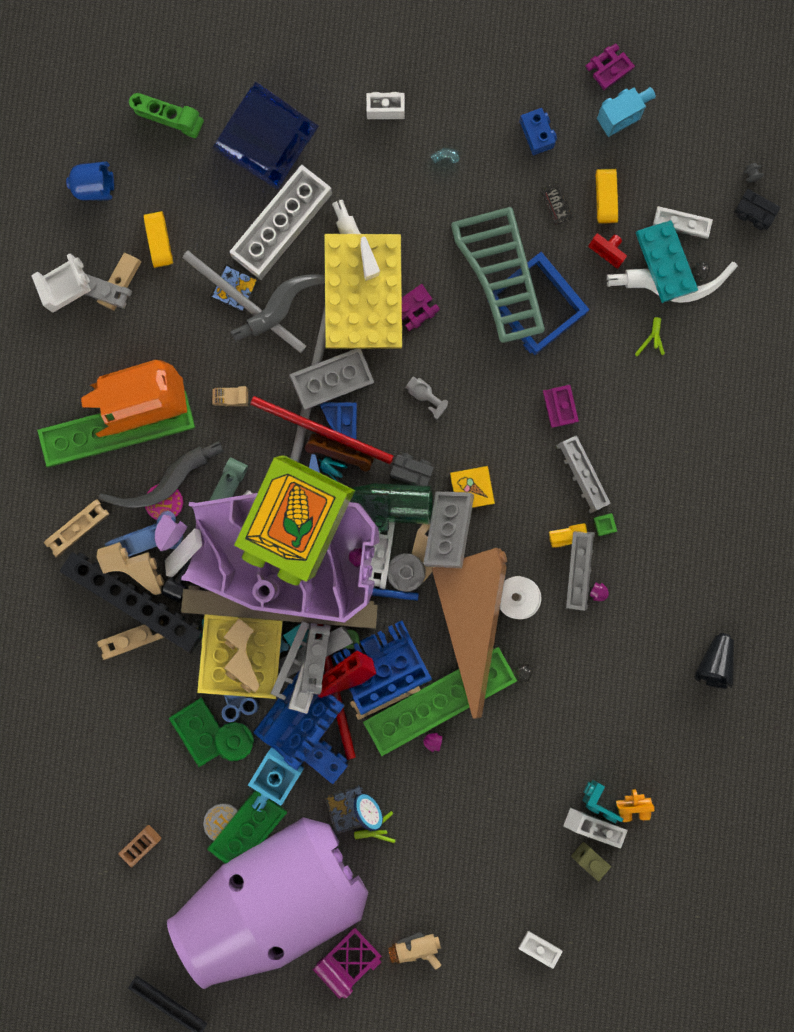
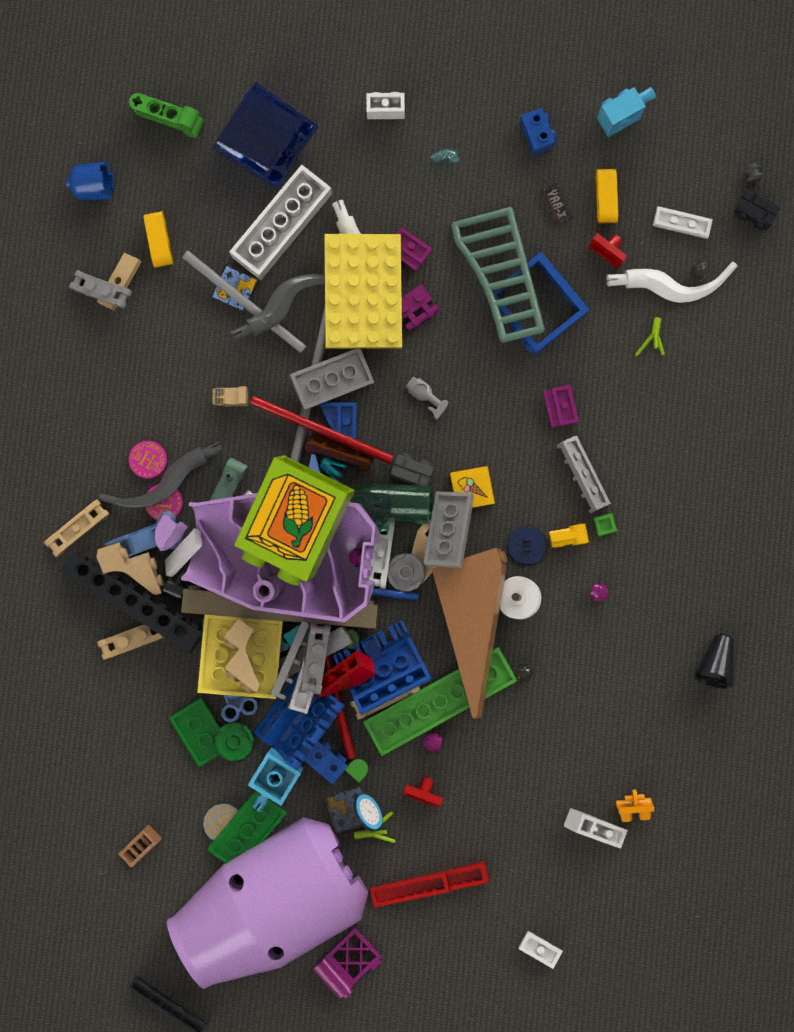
(62, 284): white panel -> none
(79, 439): bright green plate -> none
(137, 396): orange piece -> none
(148, 459): none -> dark pink tile
(357, 769): none -> bright green tile
(370, 265): white slope -> none
(413, 250): none -> magenta plate
(416, 947): tan piece -> none
(423, 793): none -> red tile
(430, 884): none -> red slope
(527, 545): none -> dark blue piece
(580, 570): light grey hinge -> none
(591, 861): olive torso -> none
(592, 794): teal bracket -> none
(614, 70): magenta plate -> none
(666, 261): teal plate -> none

